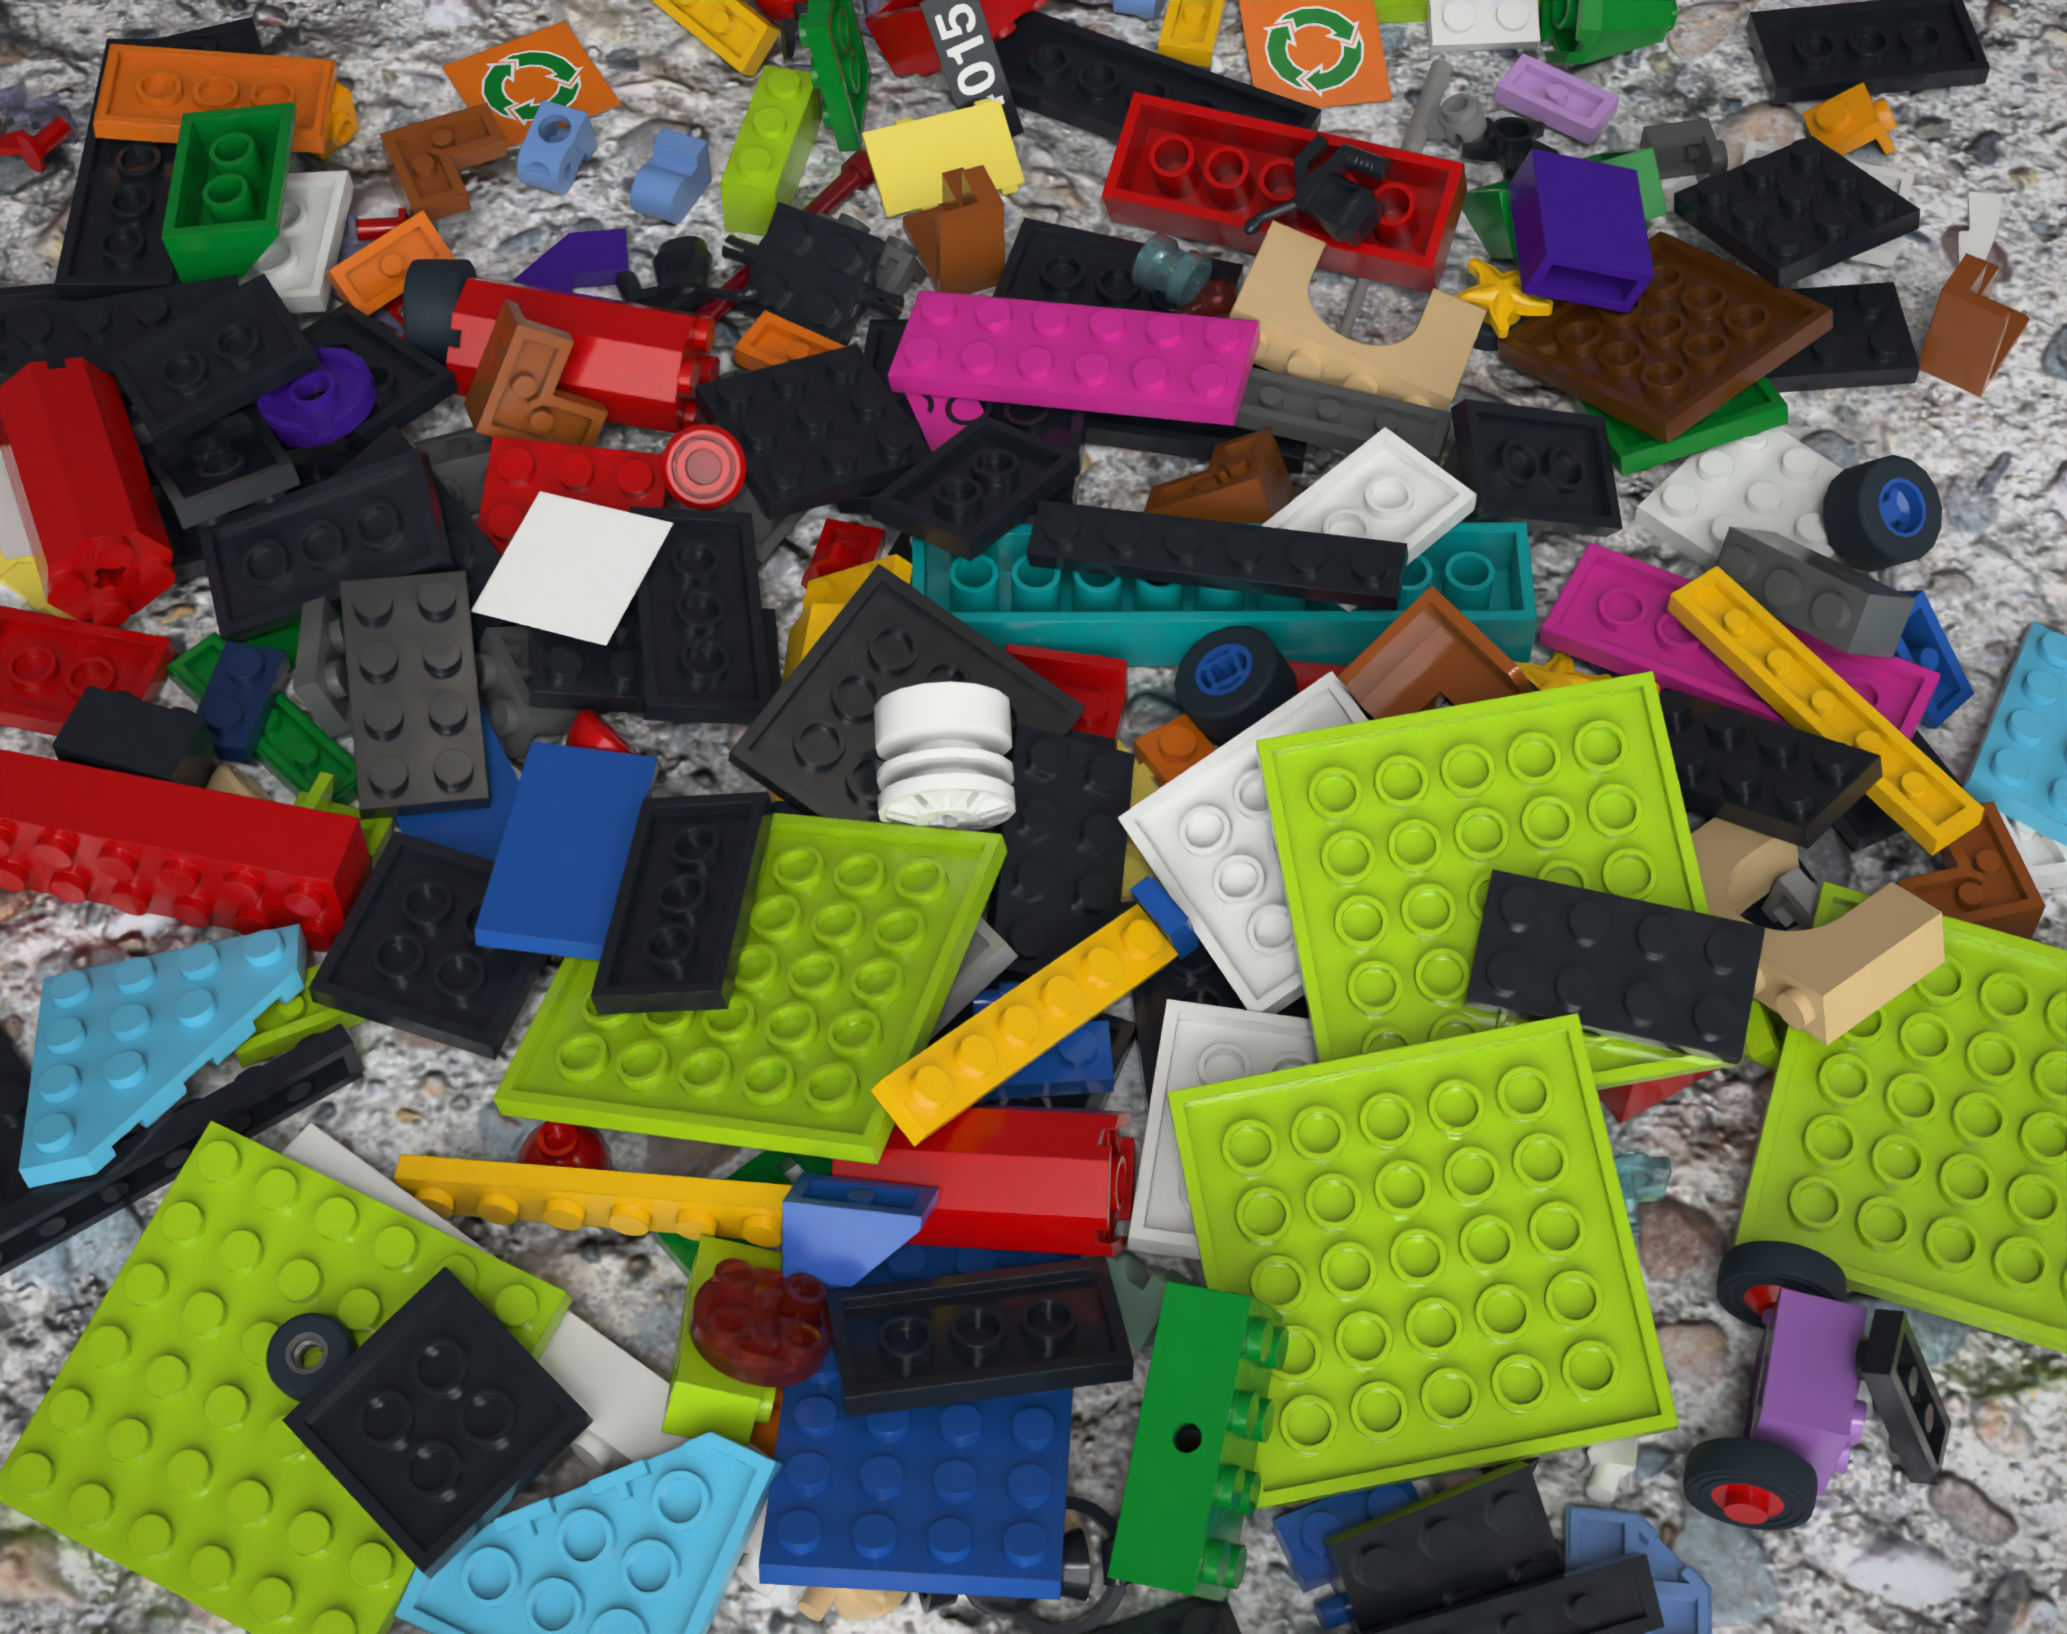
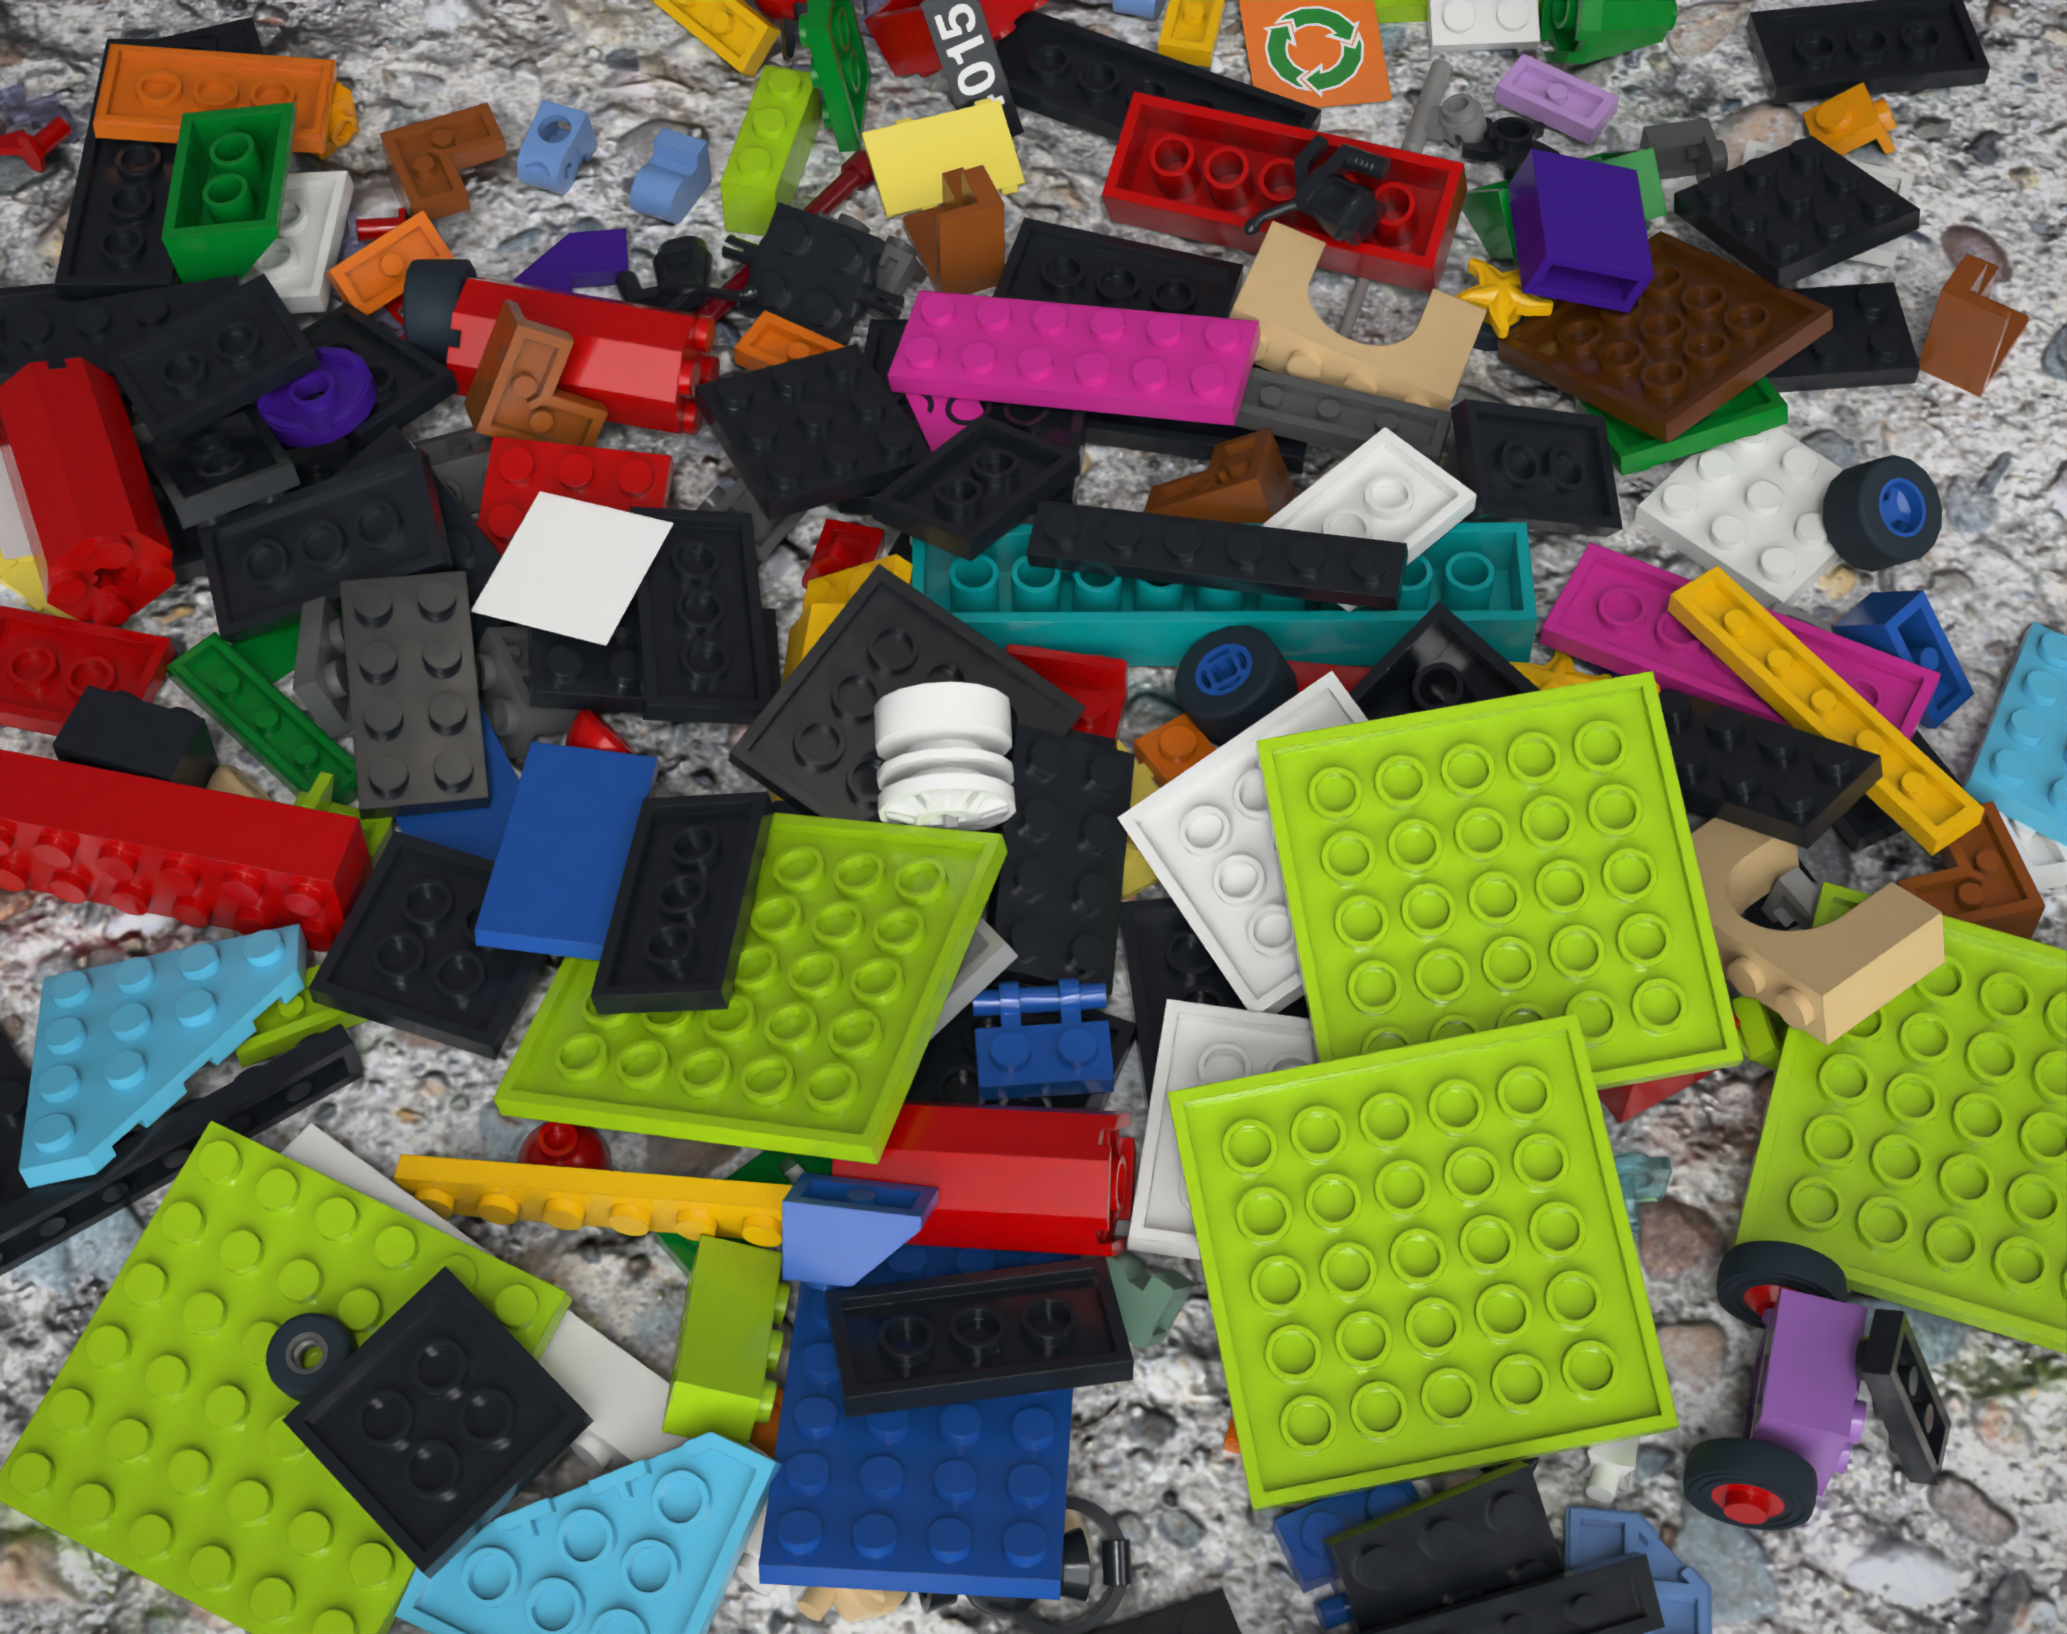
(242, 698): dark blue plate -> none
(529, 70): orange sticker -> none
(703, 466): brick -> none
(761, 1324): clear red tile -> none
(1023, 1024): yellow plate -> none
(1166, 915): blue tile -> none
(1171, 270): clear light blue wheel -> none
(1199, 1442): green brick -> none
(1214, 300): clear red piece -> none
(1430, 659): dark orange panel -> none
(1618, 963): black plate -> none
(1816, 592): dark grey brick -> none
(1983, 224): white sticker -> none

